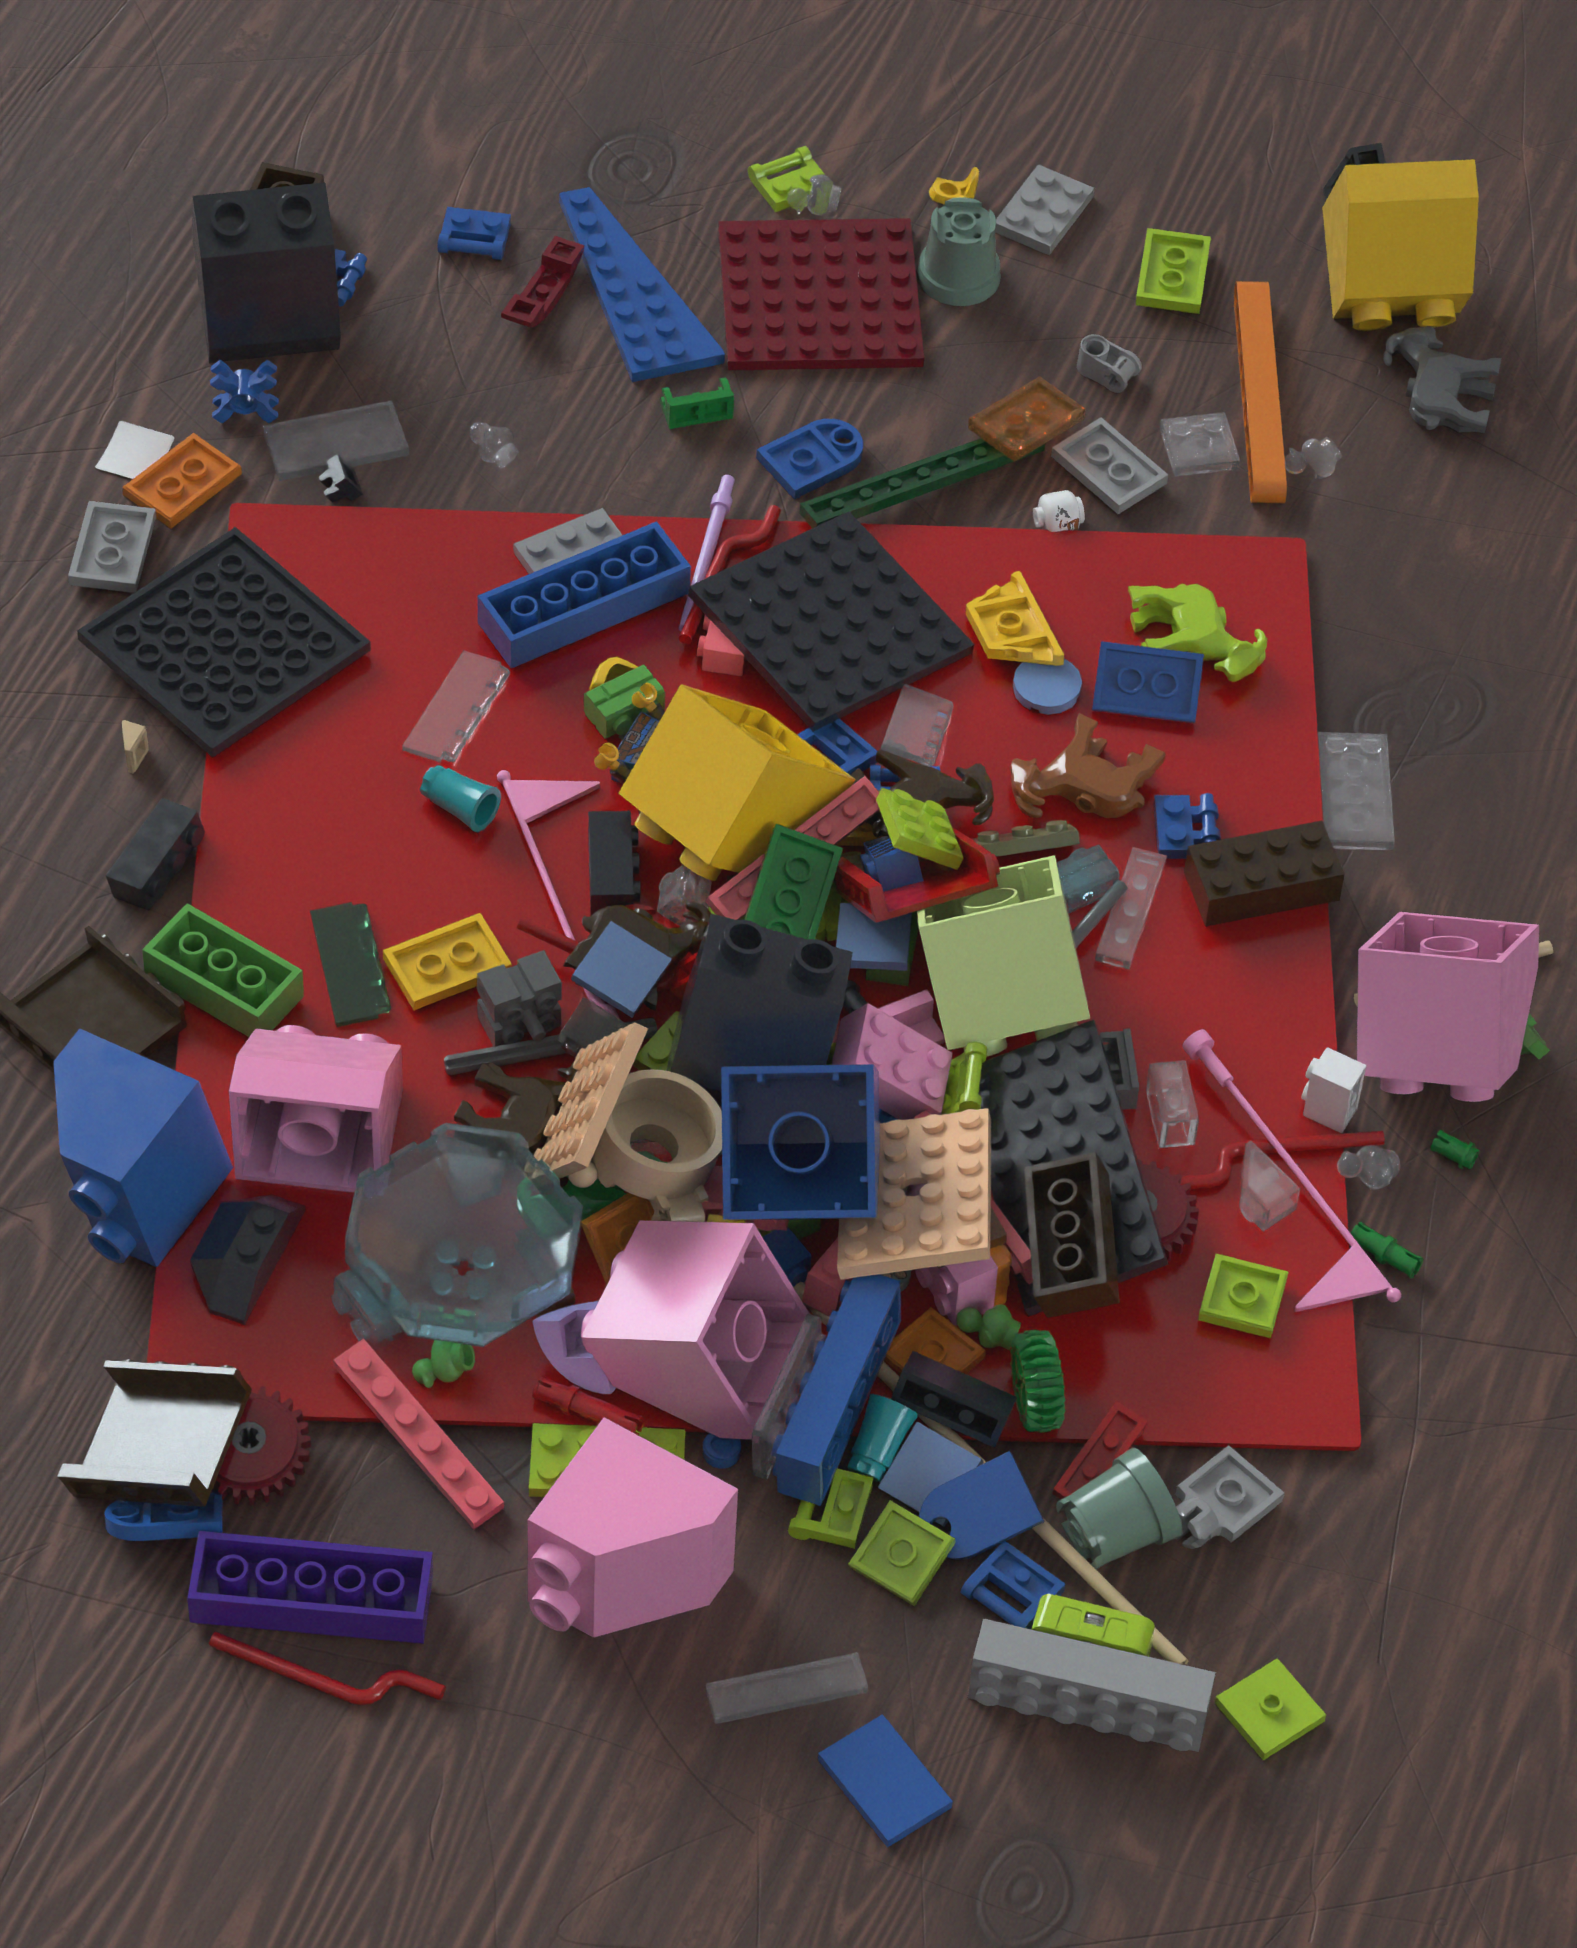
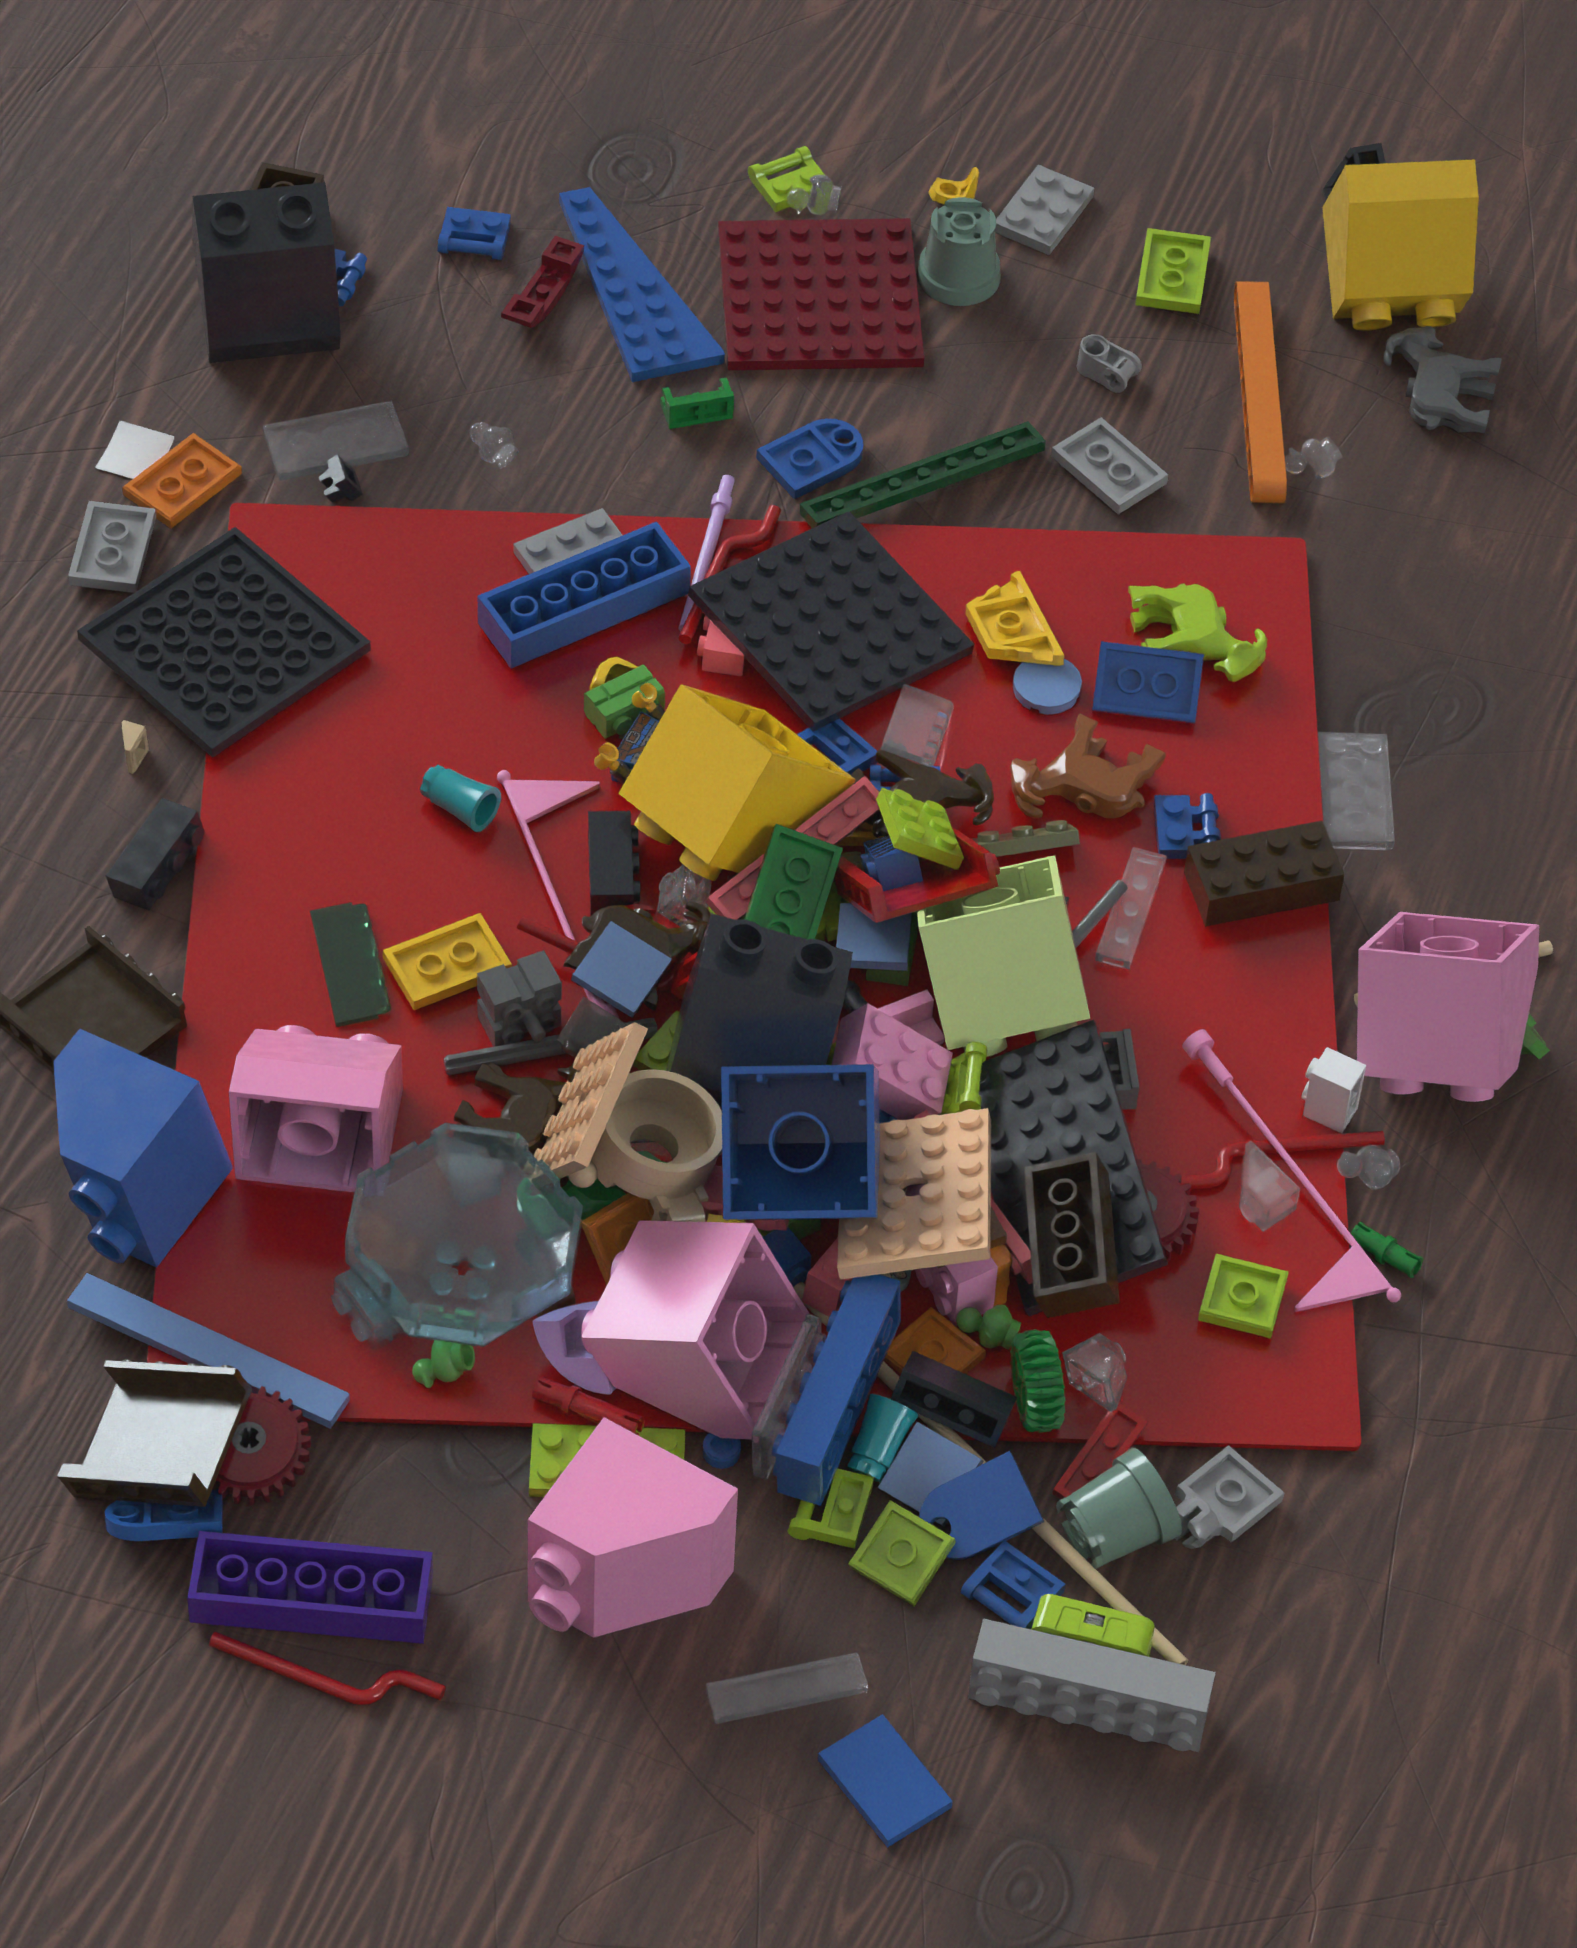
(205, 1347): none -> medium blue tile
(223, 972): bright green brick -> none
(242, 1252): black wedge -> none
(244, 391): blue pin -> none
(418, 1434): coral plate -> none
(457, 708): clear windscreen -> none
(1027, 418): clear orange plate -> none
(1059, 511): white head -> none
(1086, 876): clear light blue brick -> none
(1097, 1370): none -> clear slope
(1172, 1104): clear brick -> none
(1199, 444): clear plate -> none
(1270, 1709): lime plate -> none
(1455, 1150): green pin -> none

